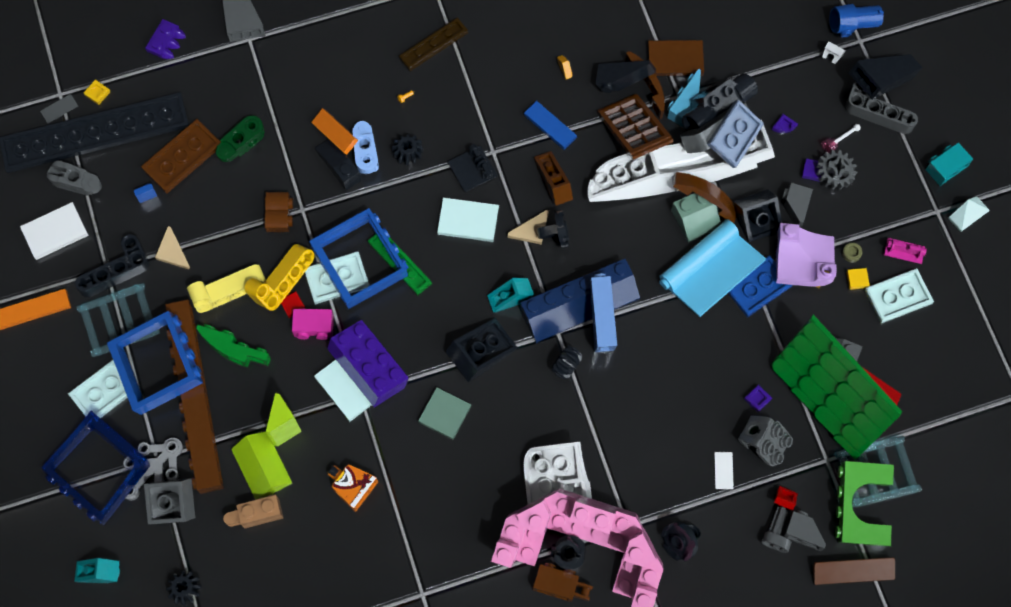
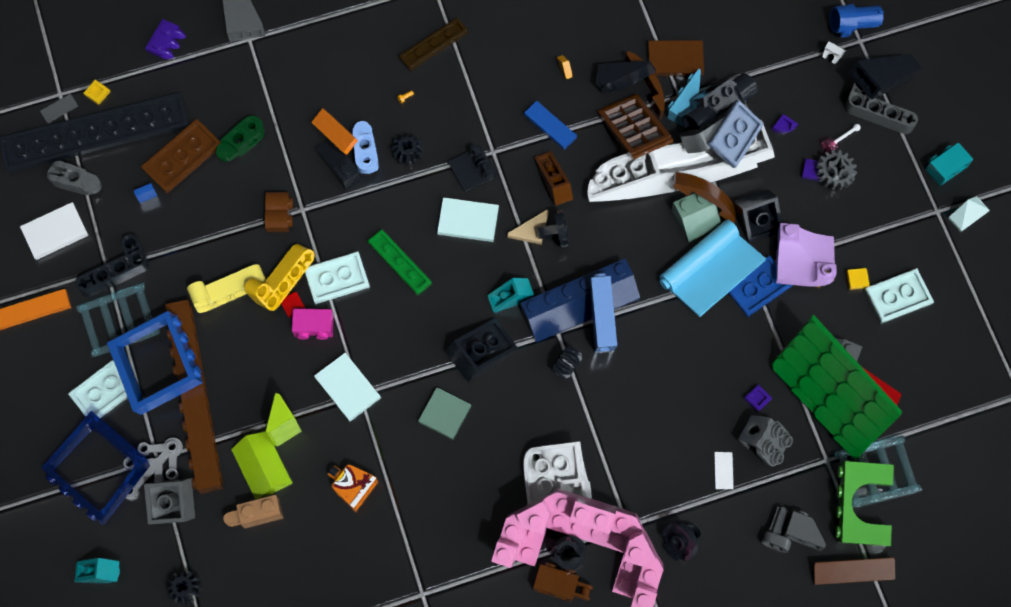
(171, 251): tan tile -> none
(225, 345): green slope -> none
(340, 231): blue window -> none
(367, 363): dark purple brick -> none
(785, 498): red plate -> none
(797, 202): dark grey slope -> none
(852, 252): olive tile -> none
(905, 250): dark pink hinge -> none

